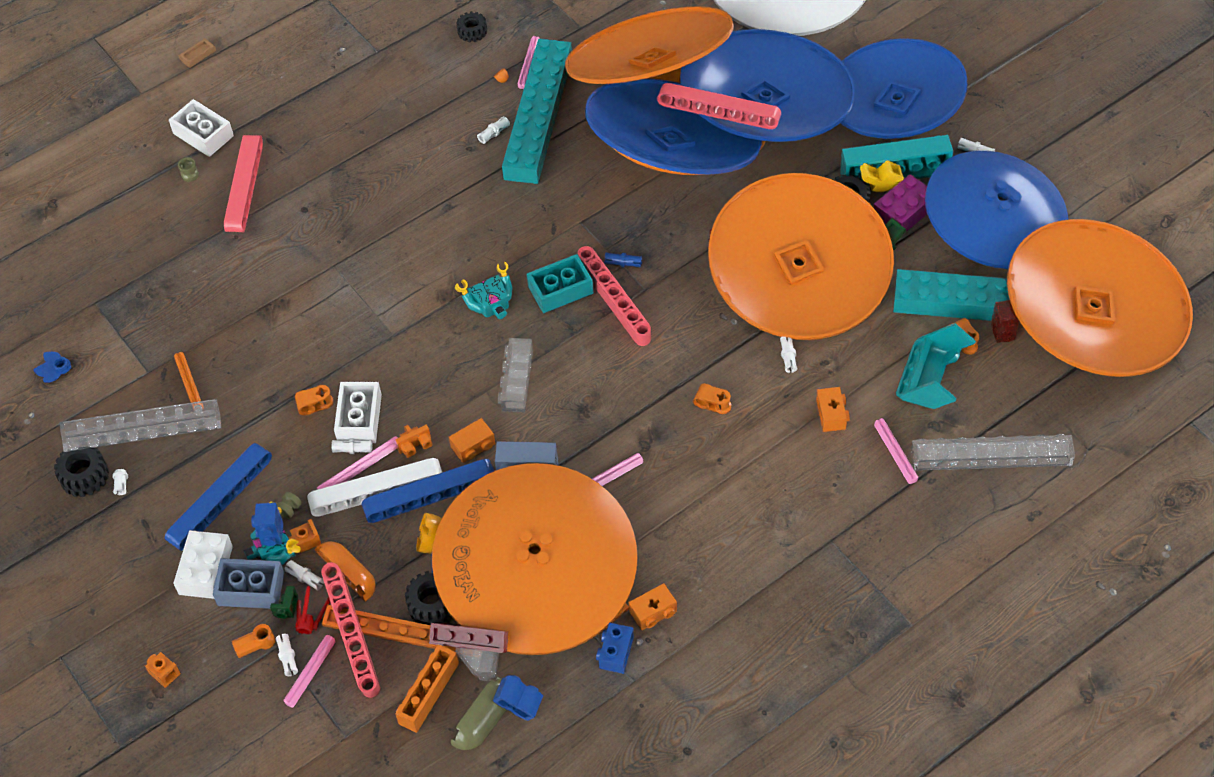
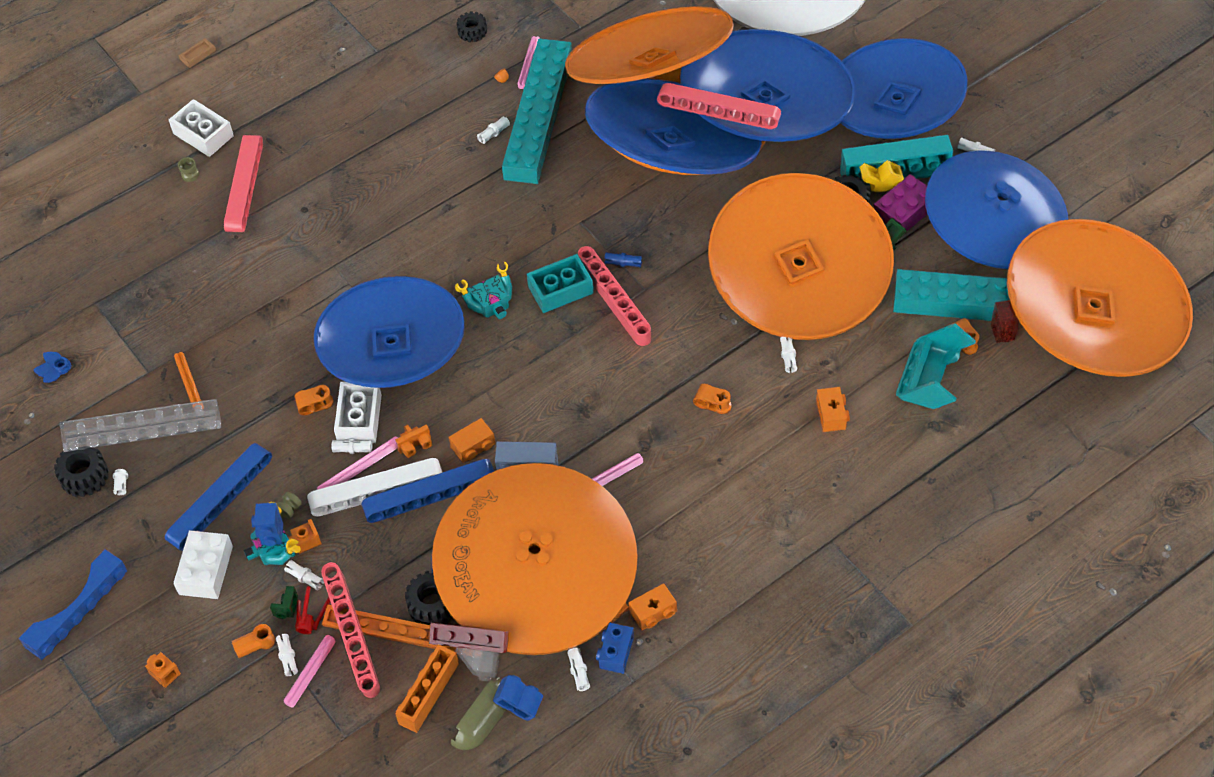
(46, 634): none -> blue arch
(248, 583): sand blue brick -> none
(354, 572): orange brick -> none
(360, 322): none -> blue dish
(427, 529): light orange cylinder -> none
(516, 375): clear brick -> none
(578, 669): none -> white pin
(896, 451): bright pink axle -> none
(992, 452): clear brick -> none

